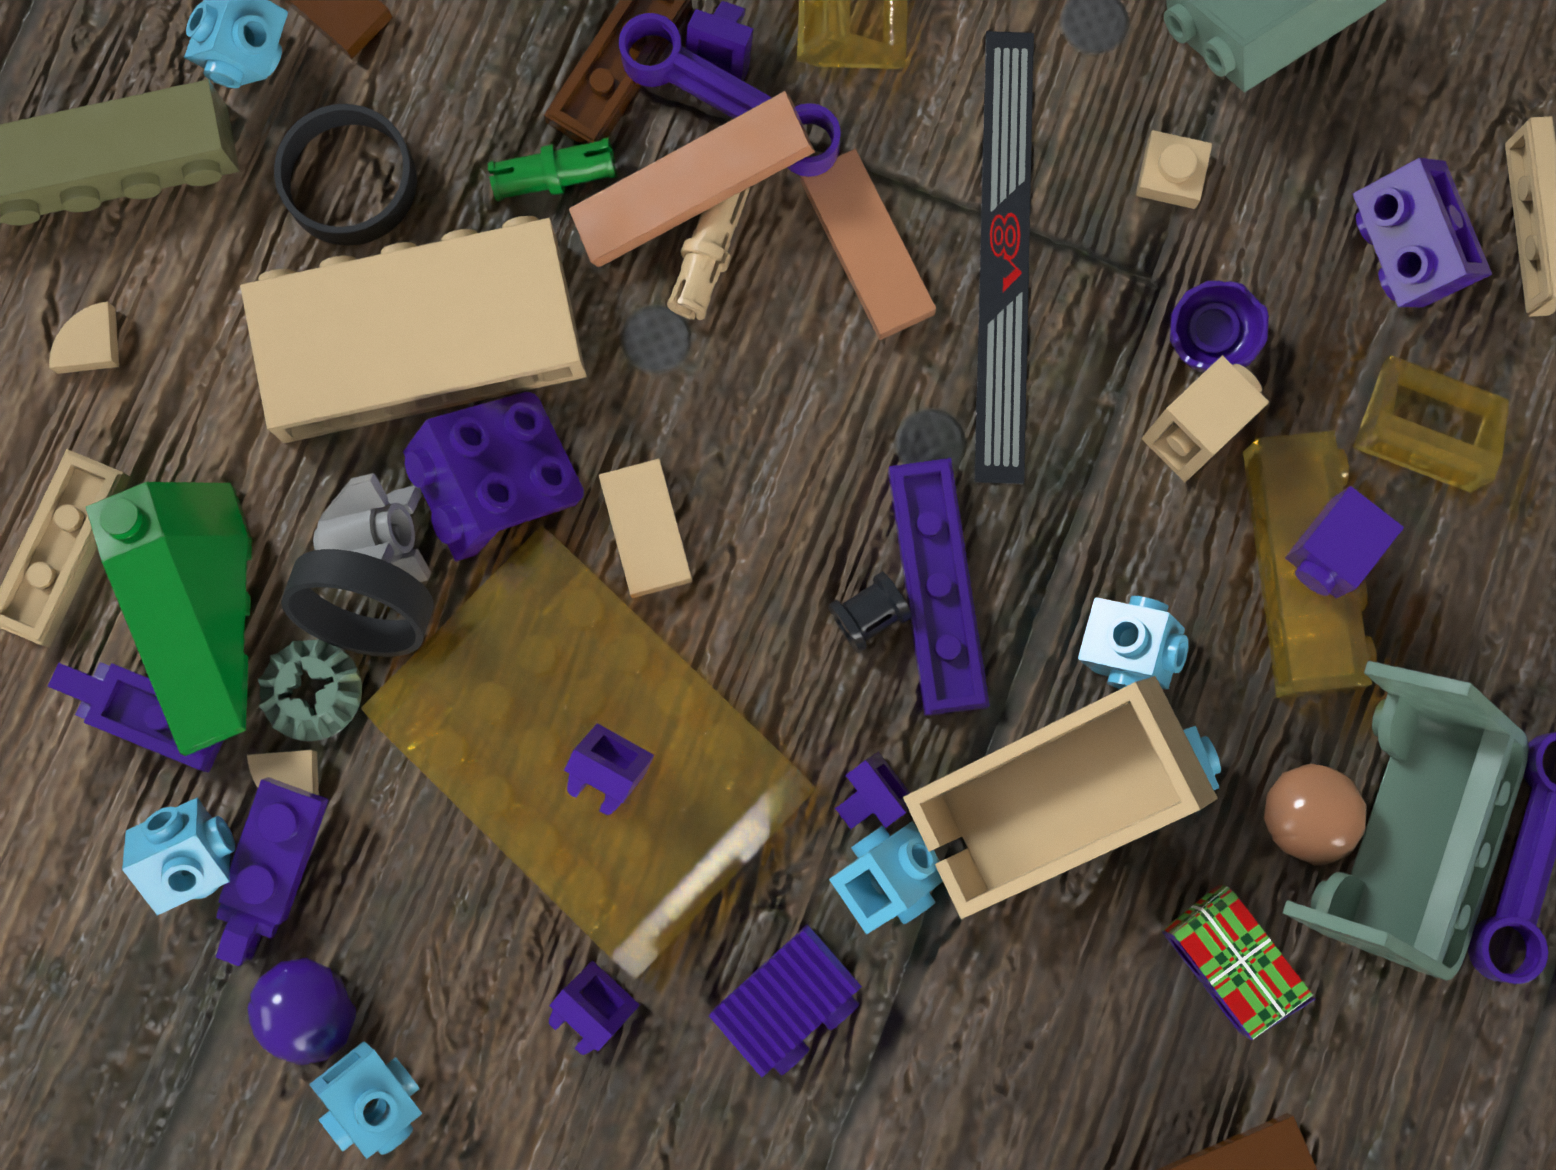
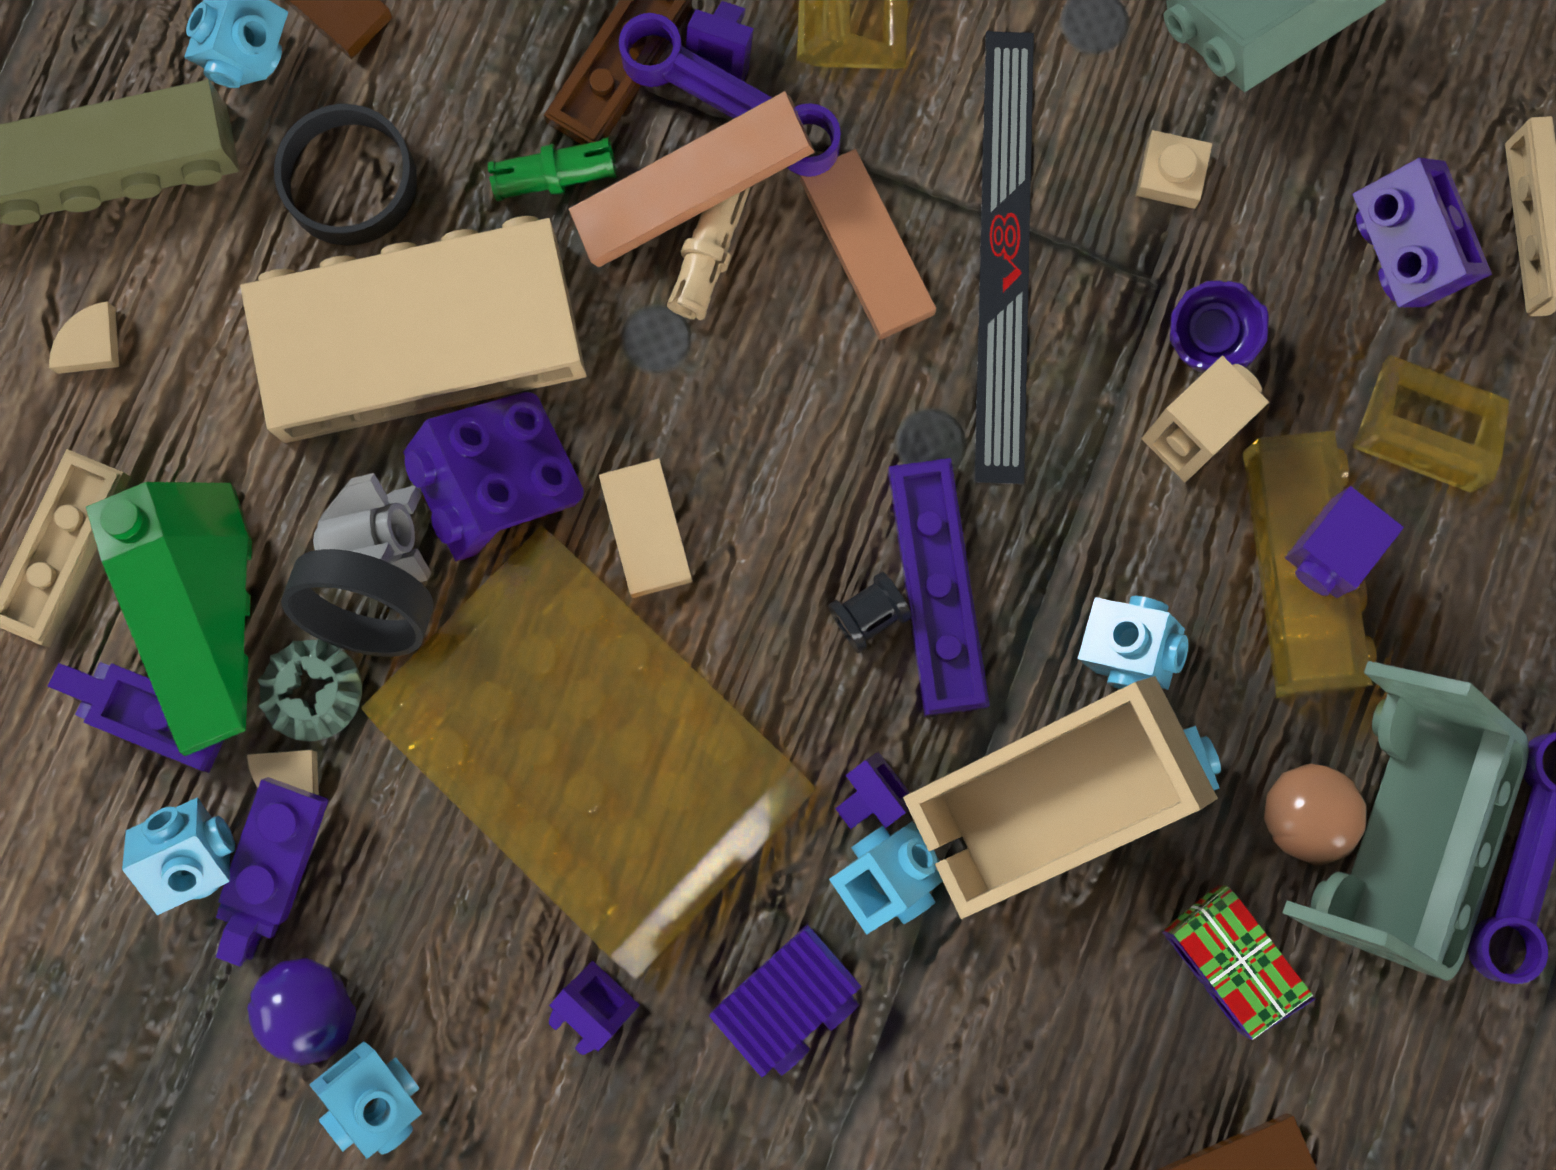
(608, 765): dark purple tile -> none

